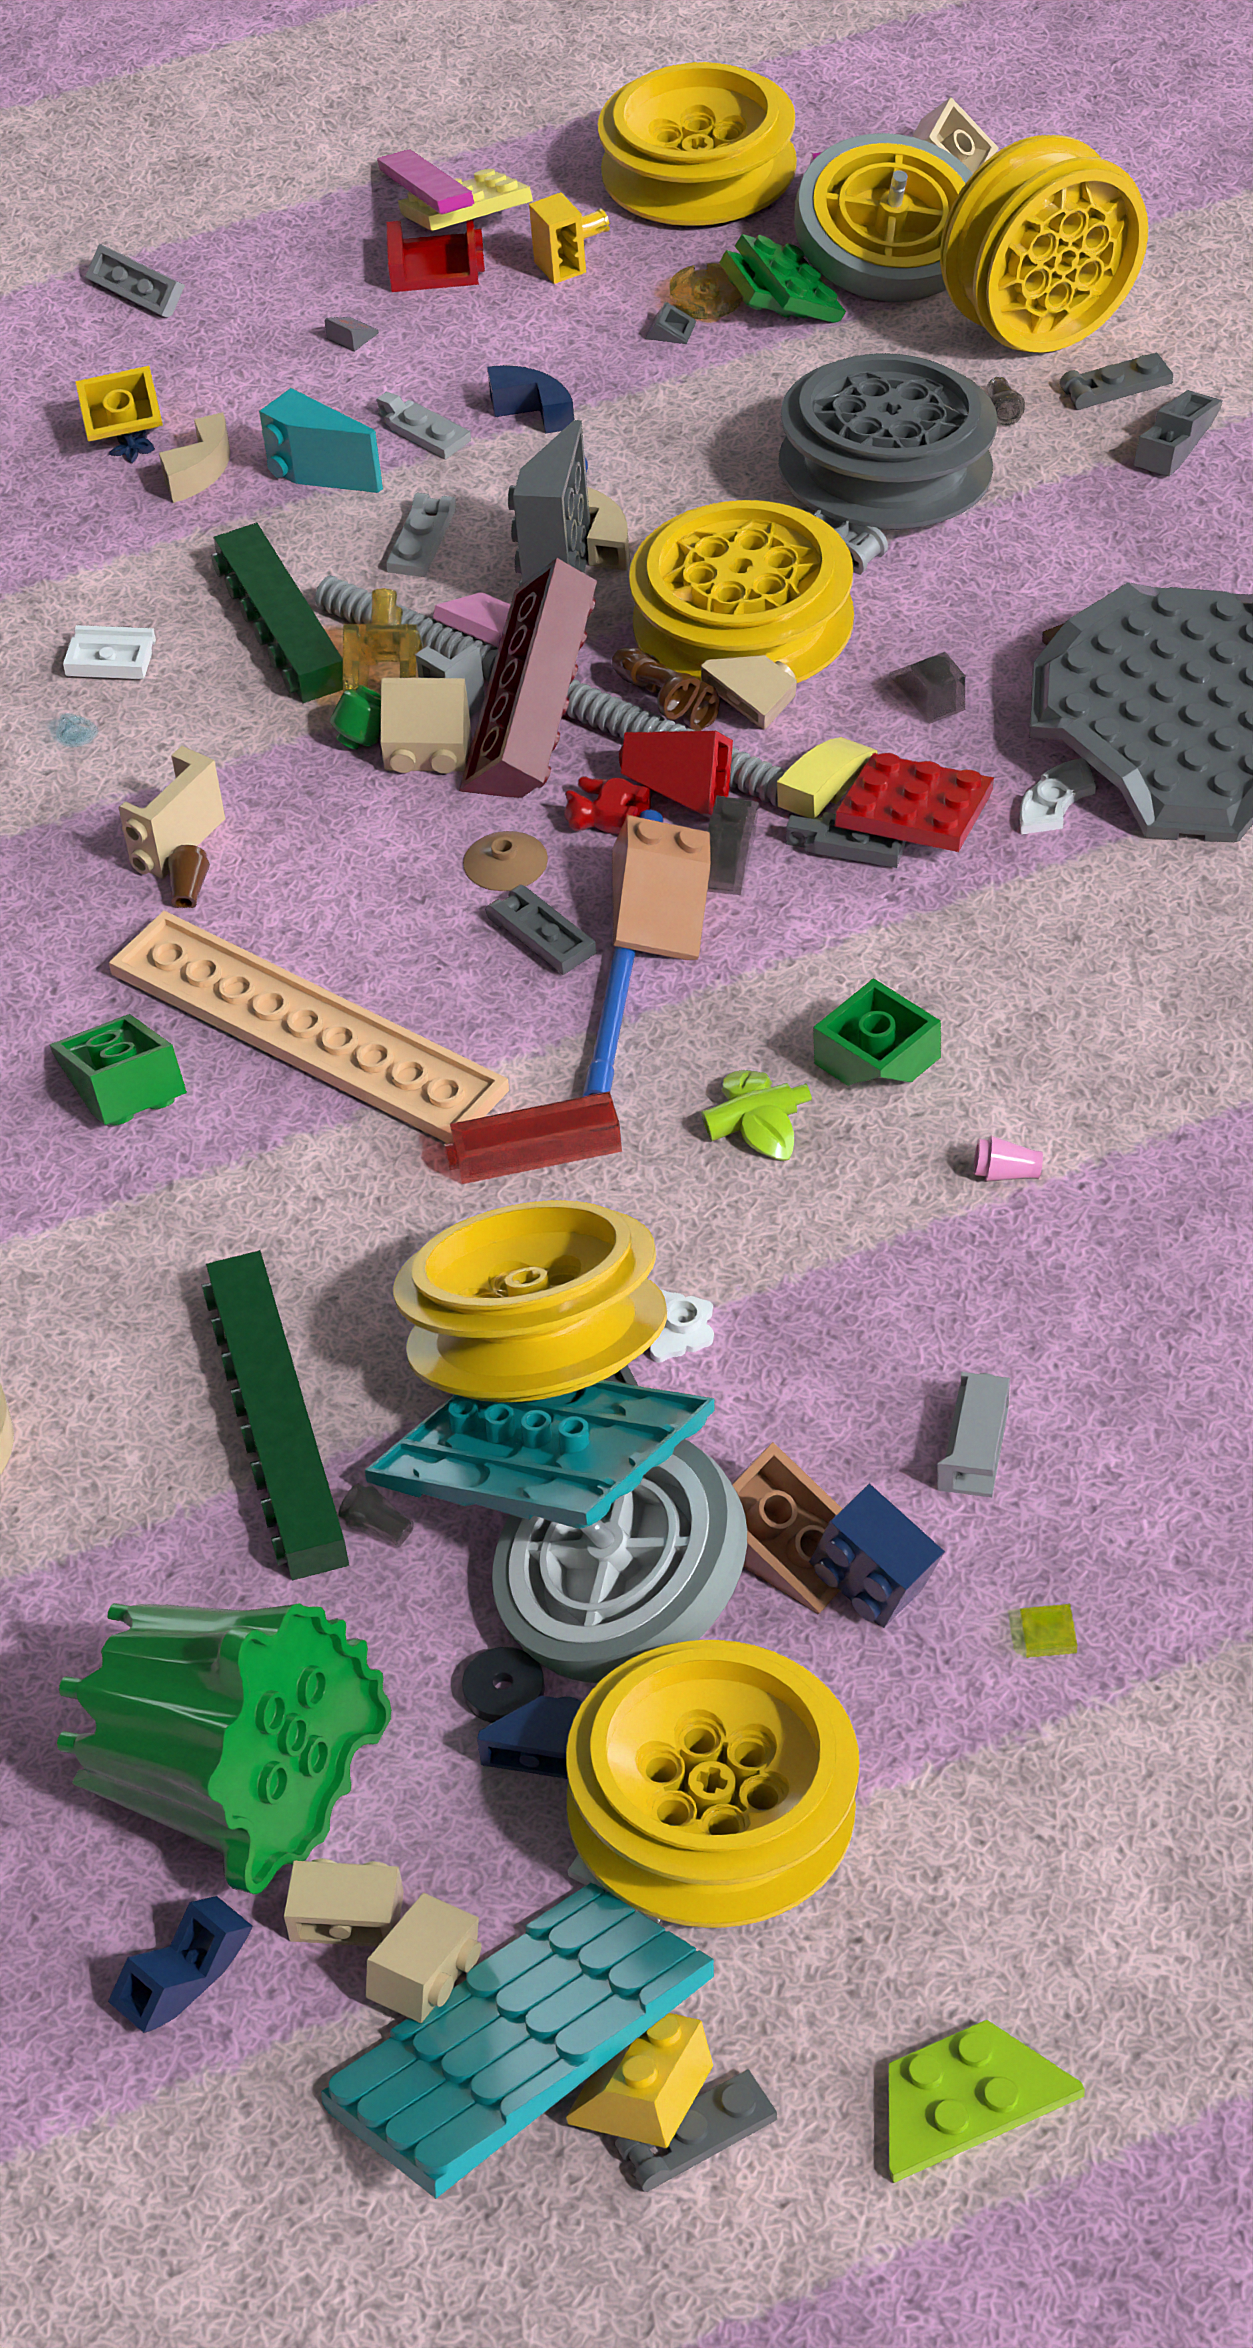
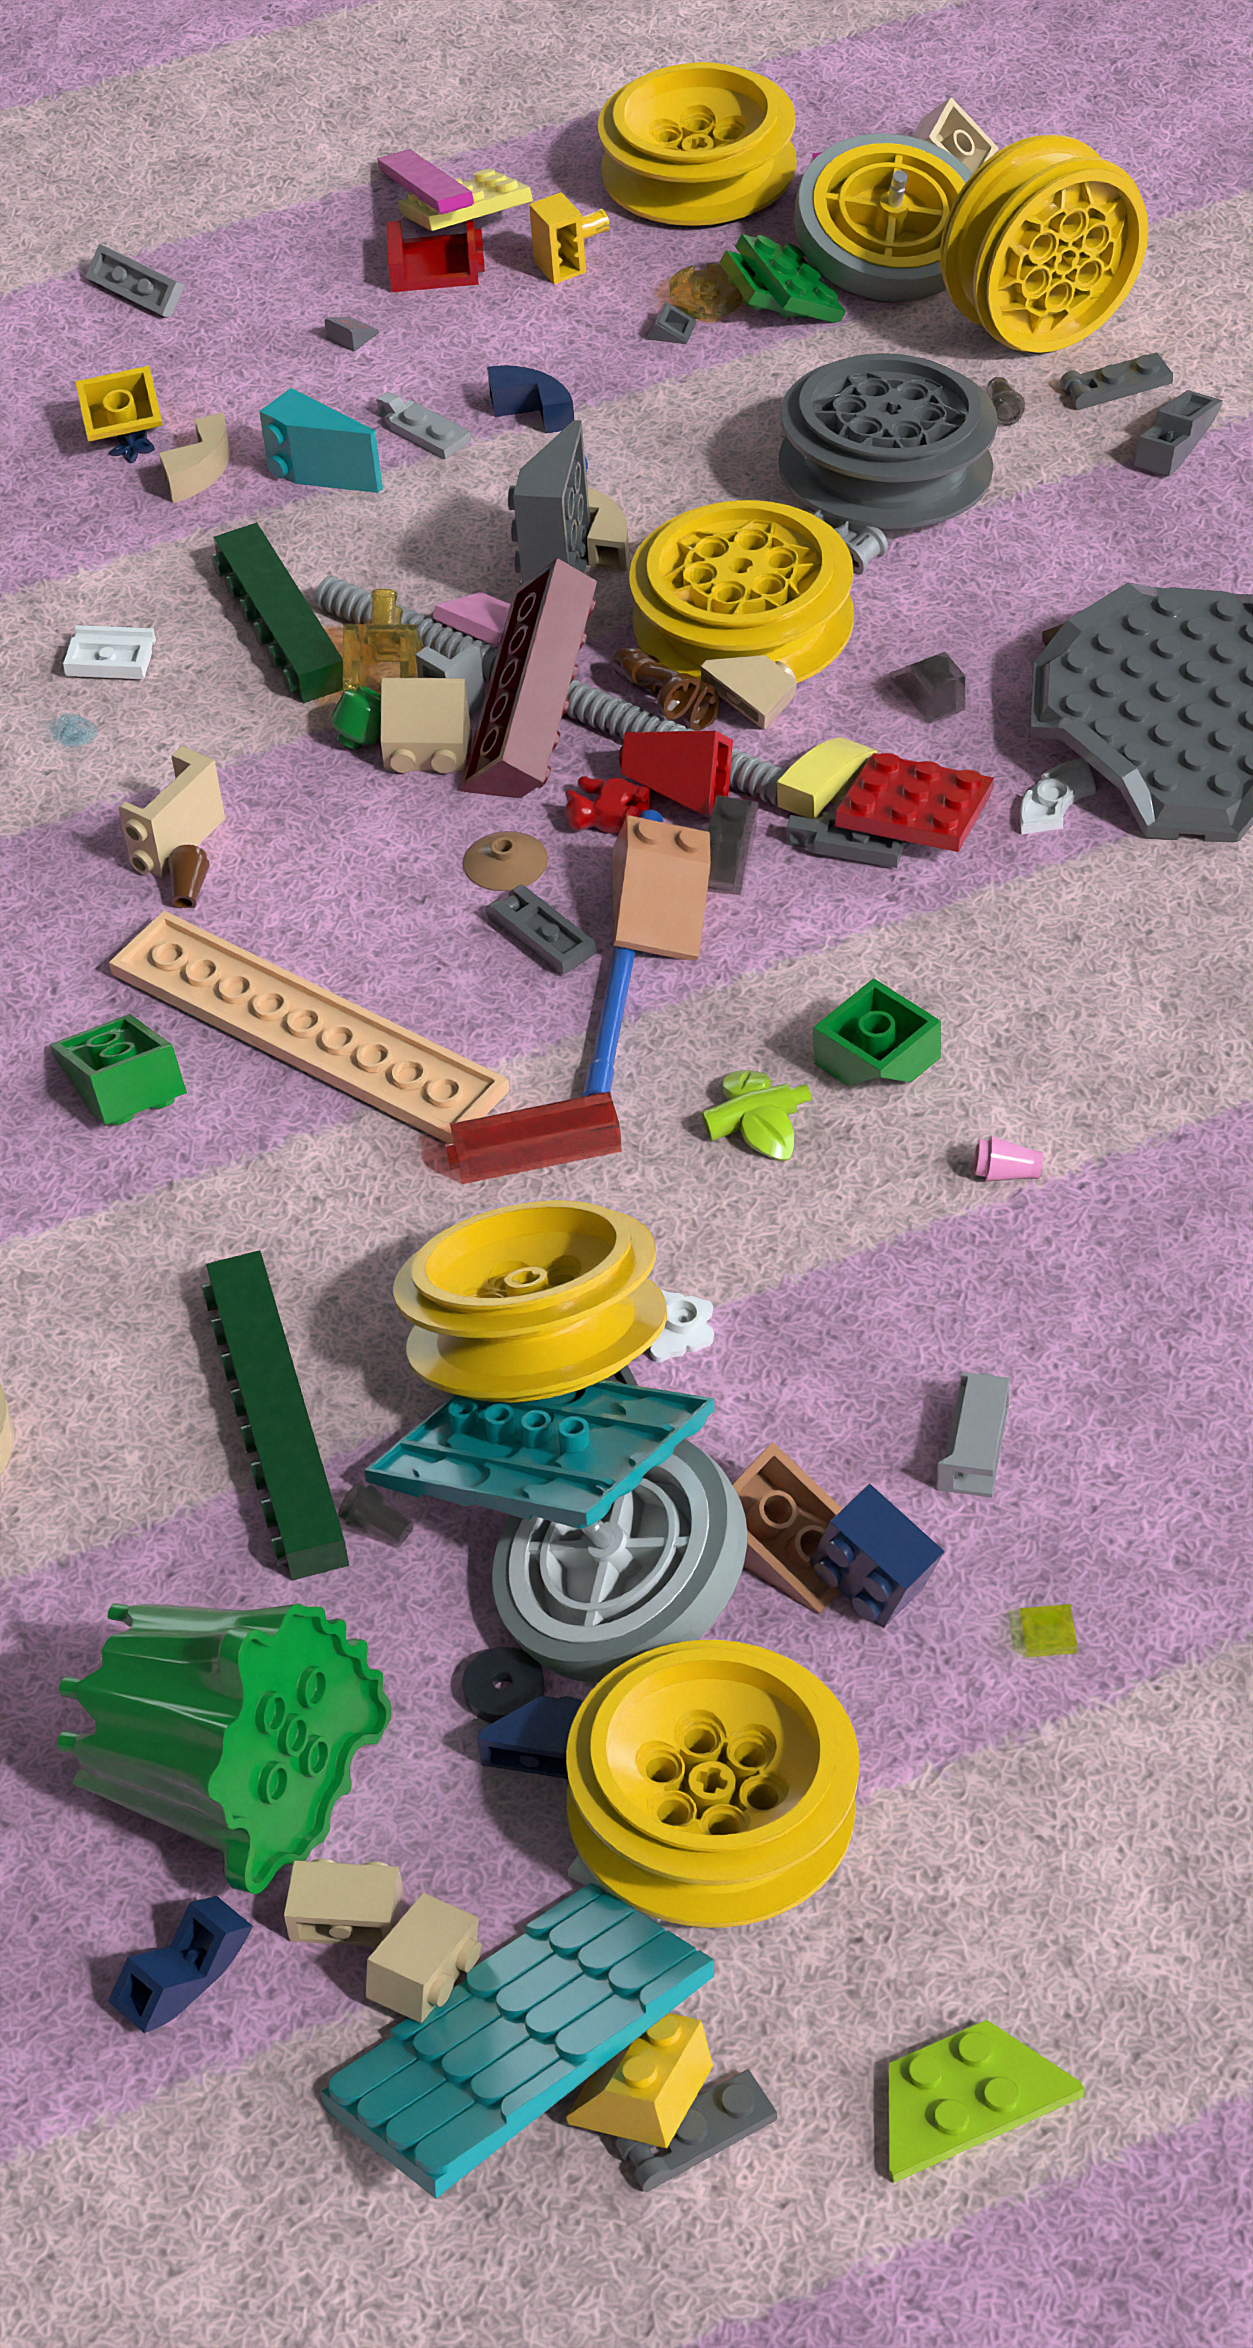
(421, 535): light grey plate -> none

